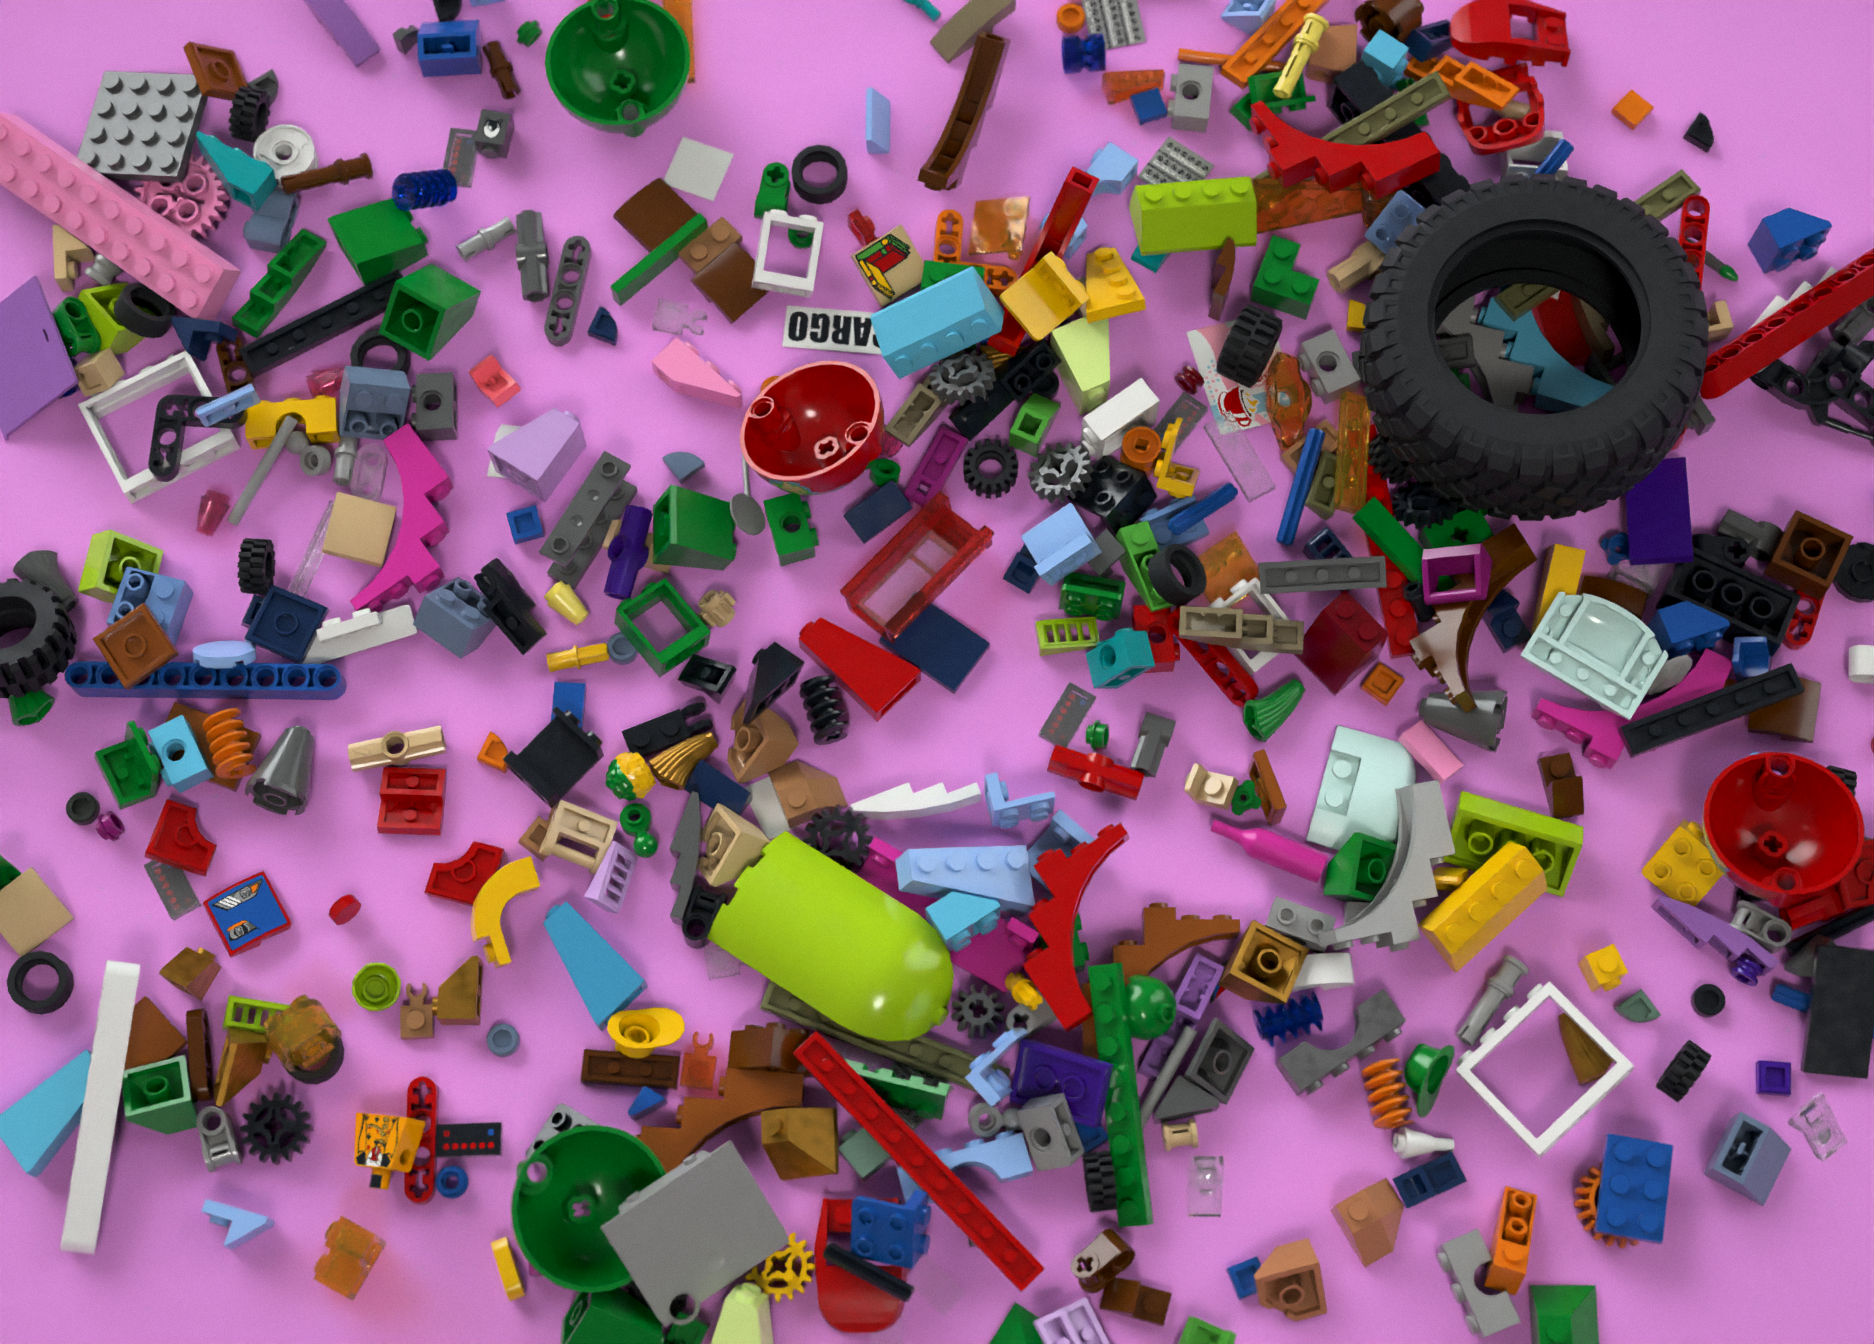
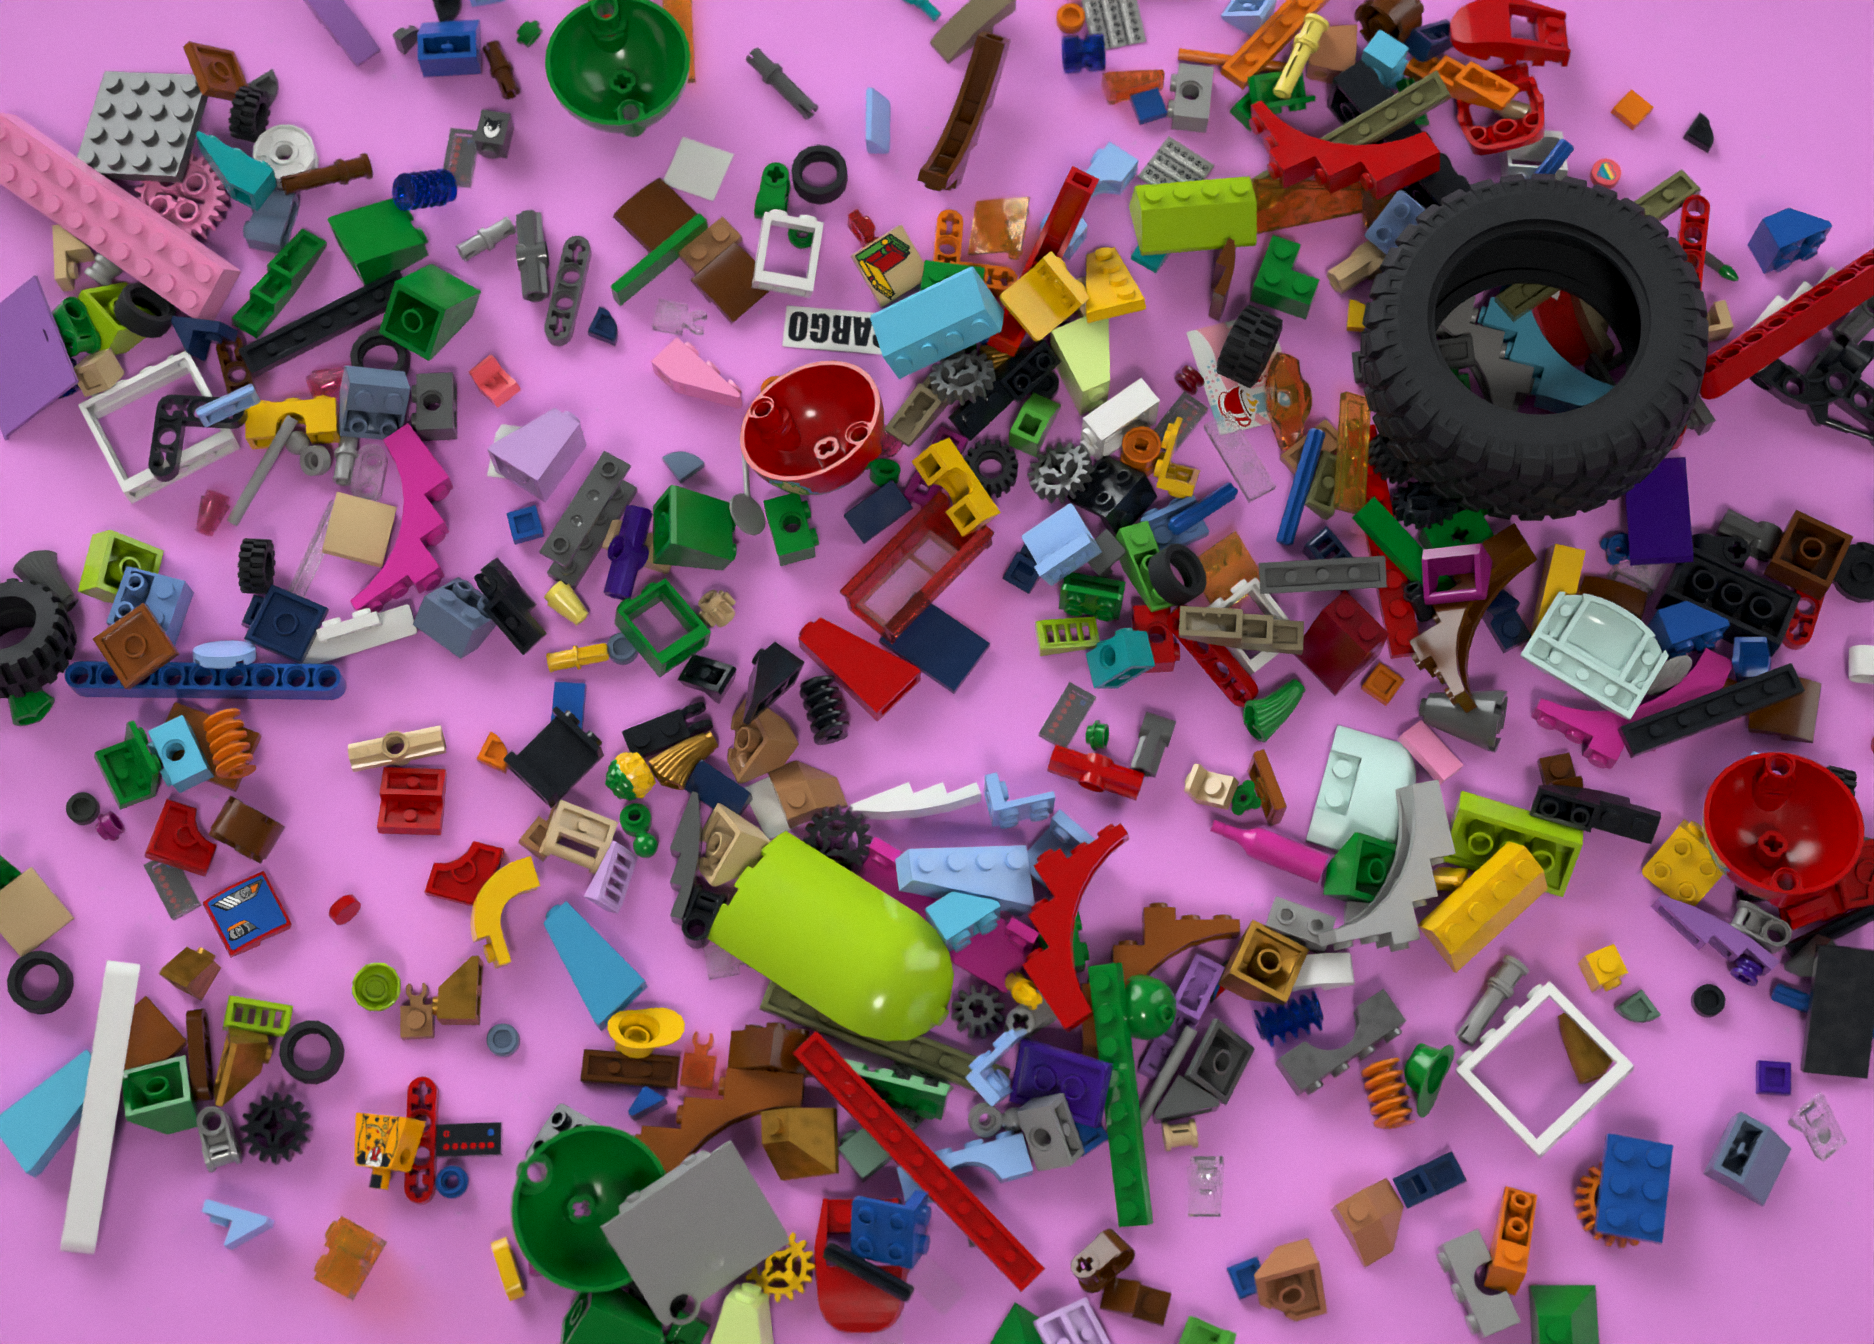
(246, 830): none -> reddish brown brick
(285, 773): dark grey cone -> none
(301, 1033): clear yellow brick -> none
(773, 75): none -> dark grey pin
(946, 467): none -> yellow arch
(1100, 1181): black tyre -> none
(1328, 350): light grey brick -> none
(1414, 1143): white cone -> none
(1595, 809): none -> black slope
(1605, 173): none -> coral tile
(1683, 1071): black tyre -> none

